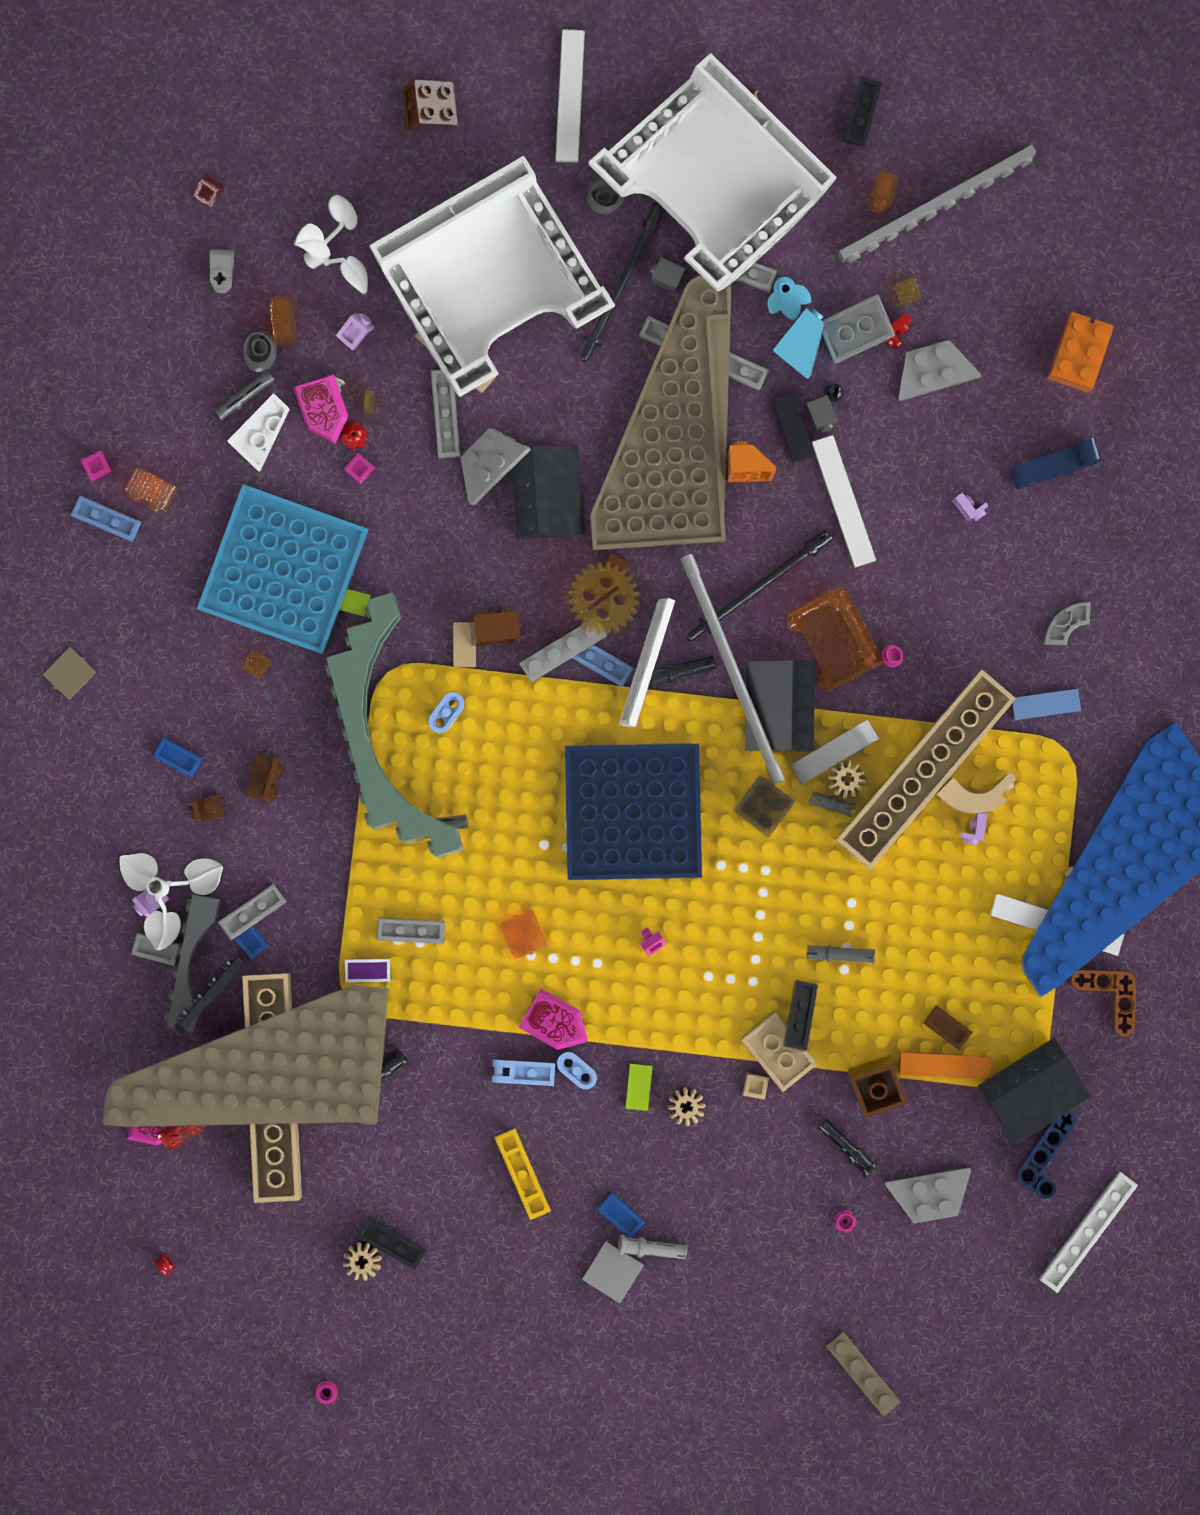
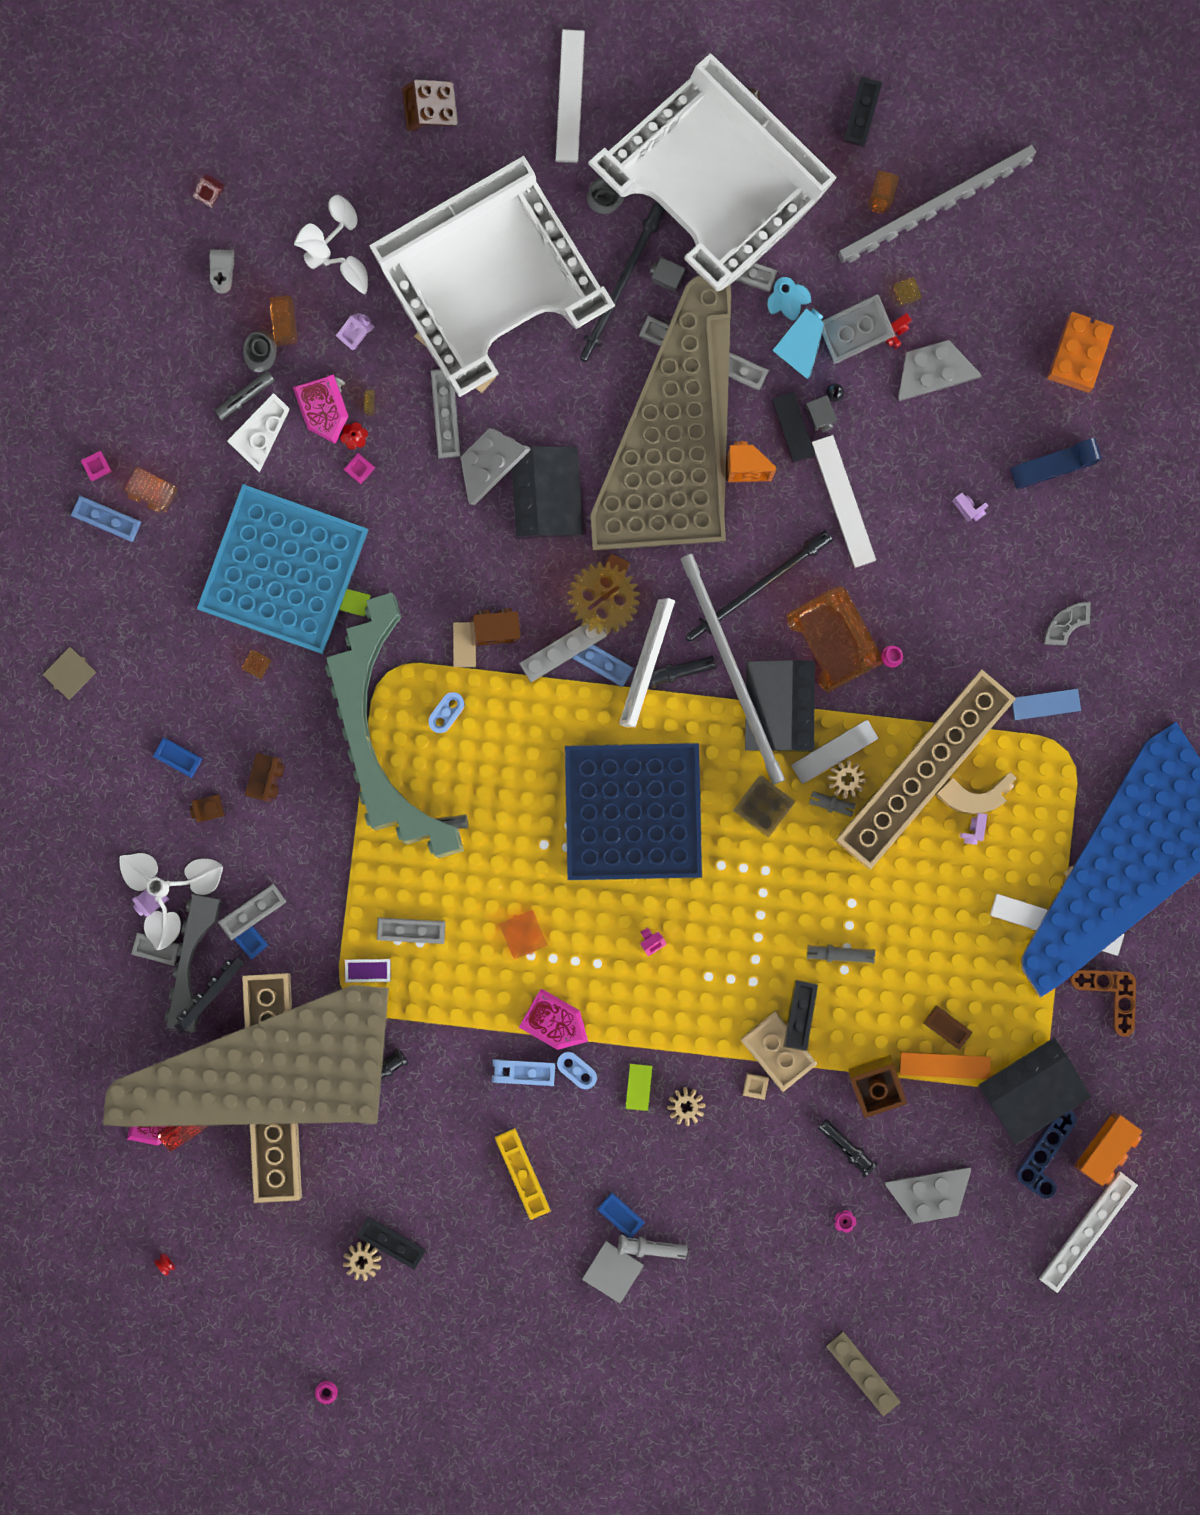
(1108, 1149): none -> orange piece

